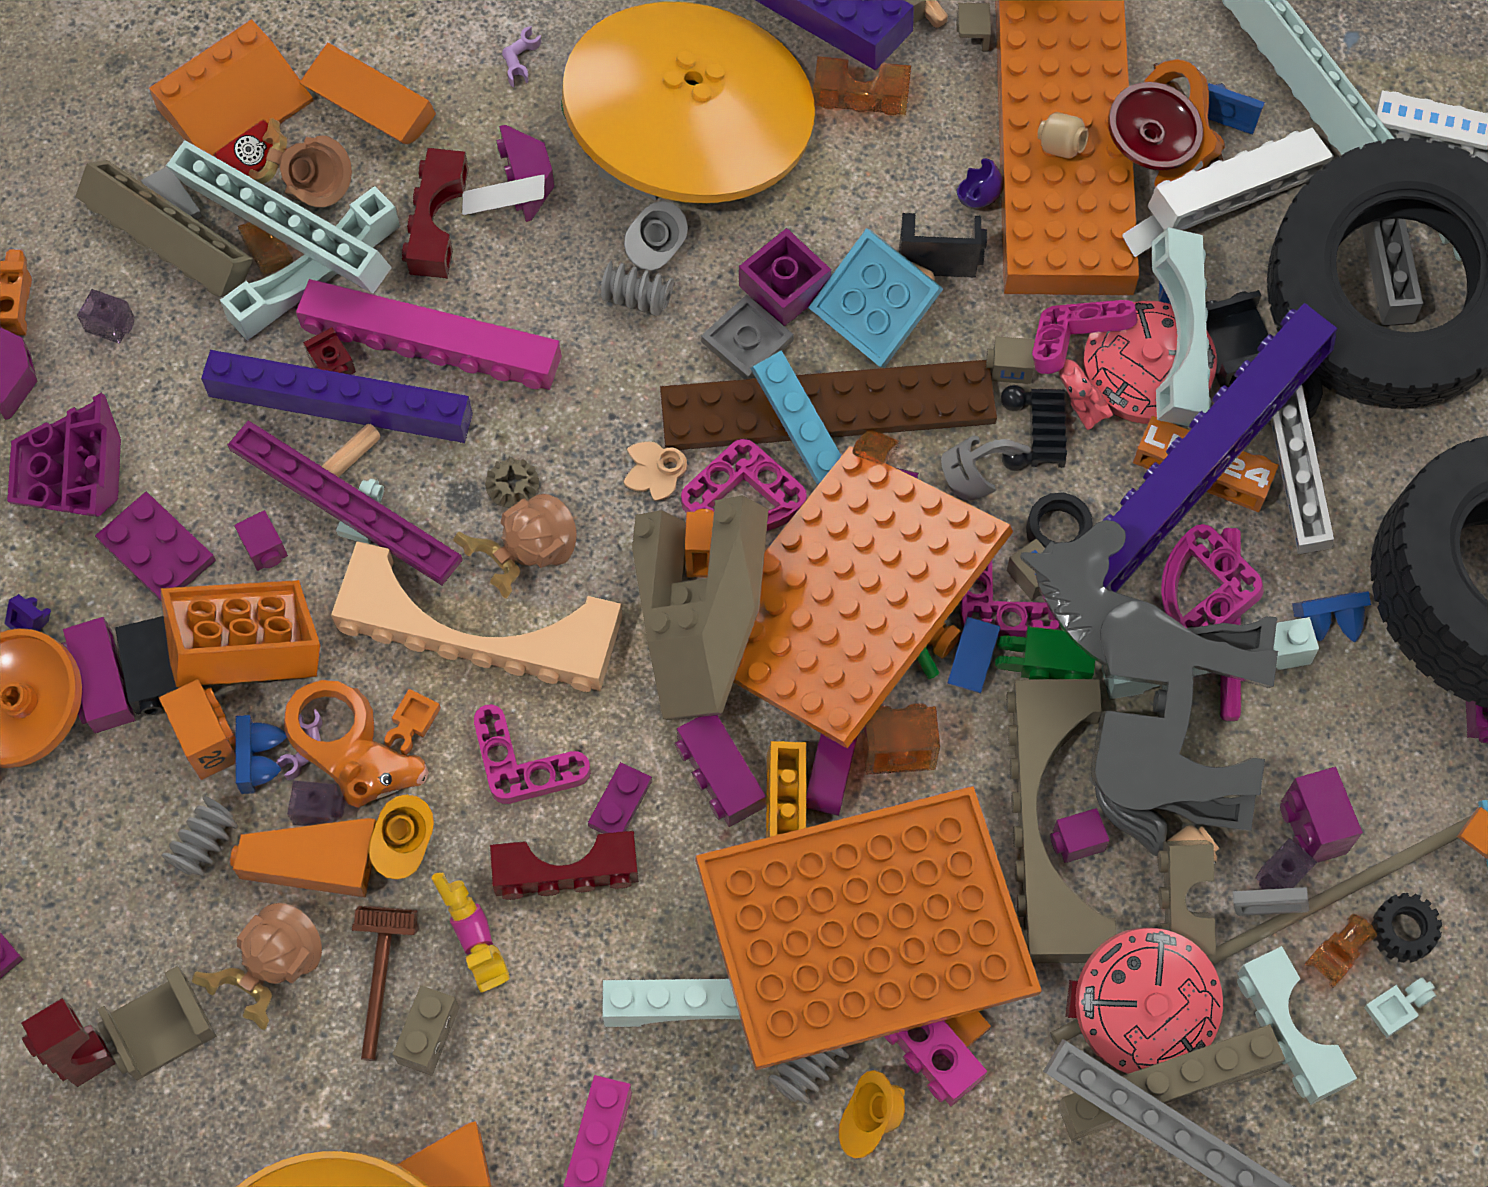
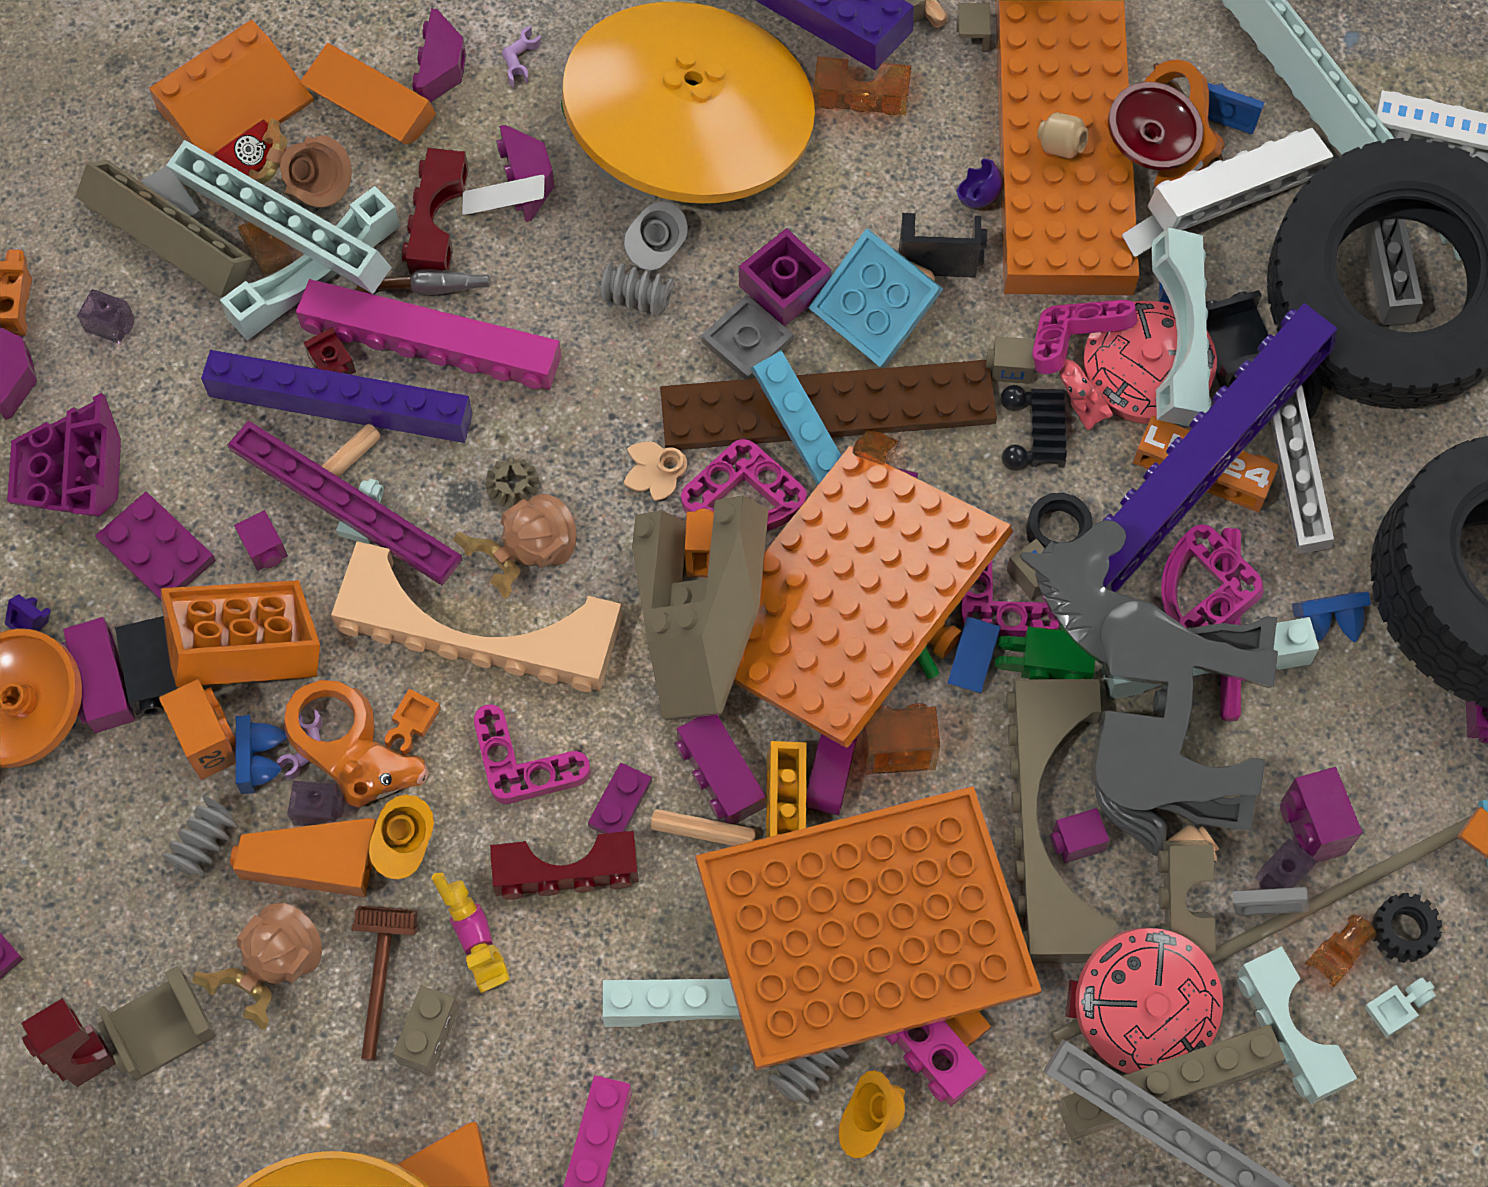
(433, 282): none -> flat silver piece
(440, 59): none -> magenta slope
(701, 828): none -> light nougat axle
(976, 485): light grey helmet -> none

